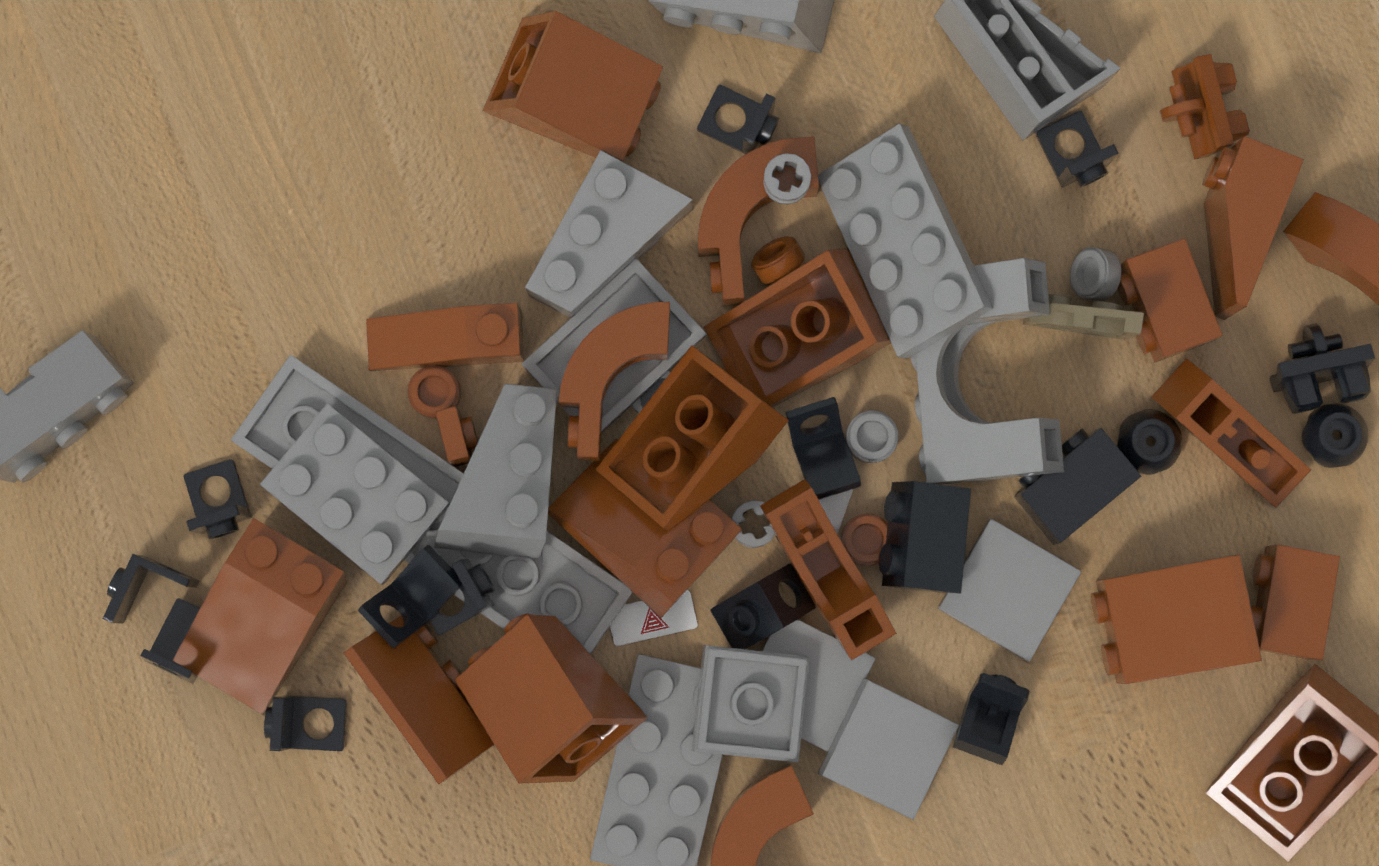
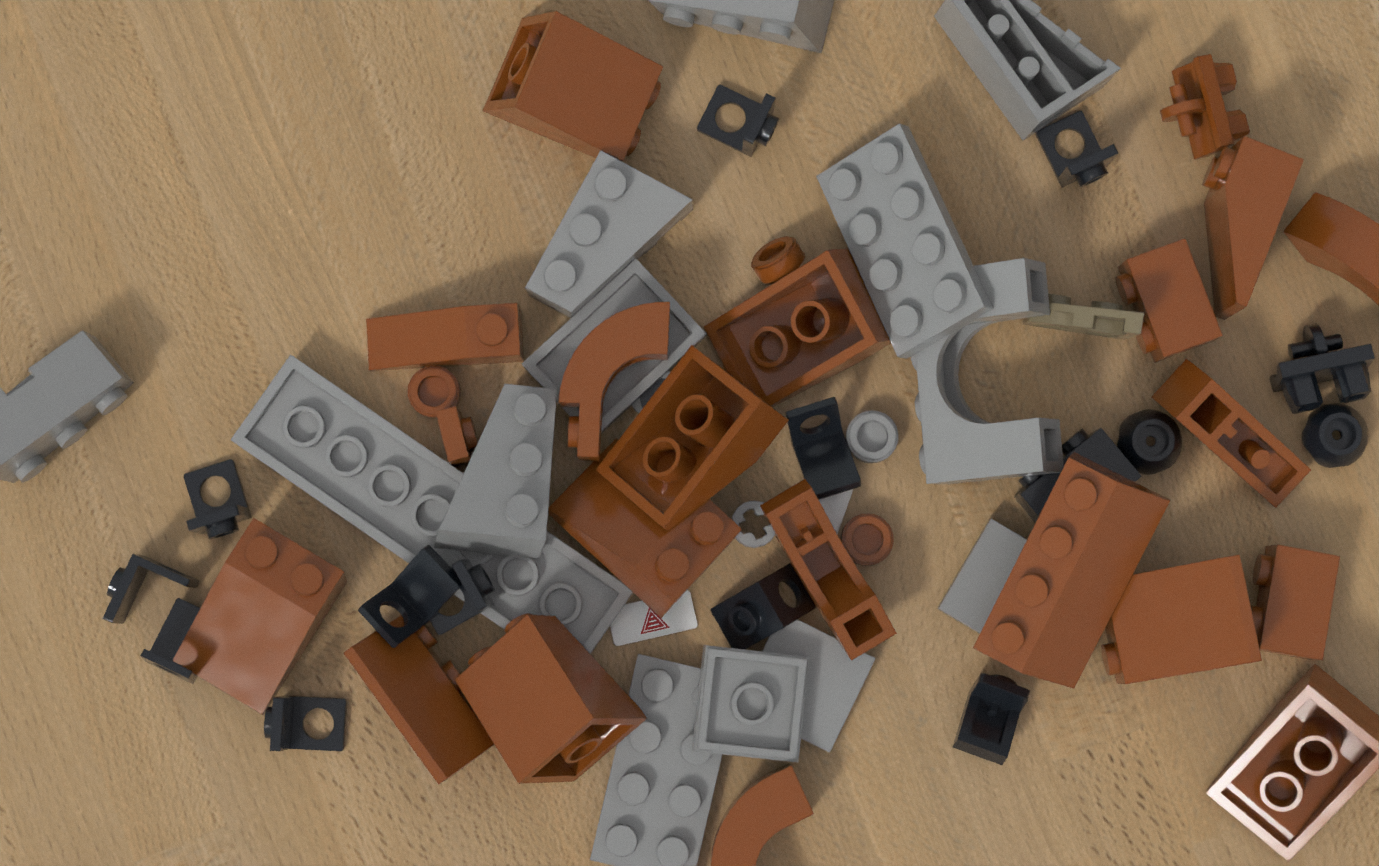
(355, 494): light grey plate -> none
(736, 199): dark orange arch -> none
(772, 184): light grey bush -> none
(888, 749): light grey tile -> none
(925, 537): black brick -> none
(1071, 572): none -> dark orange slope
(1095, 274): light grey tile -> none

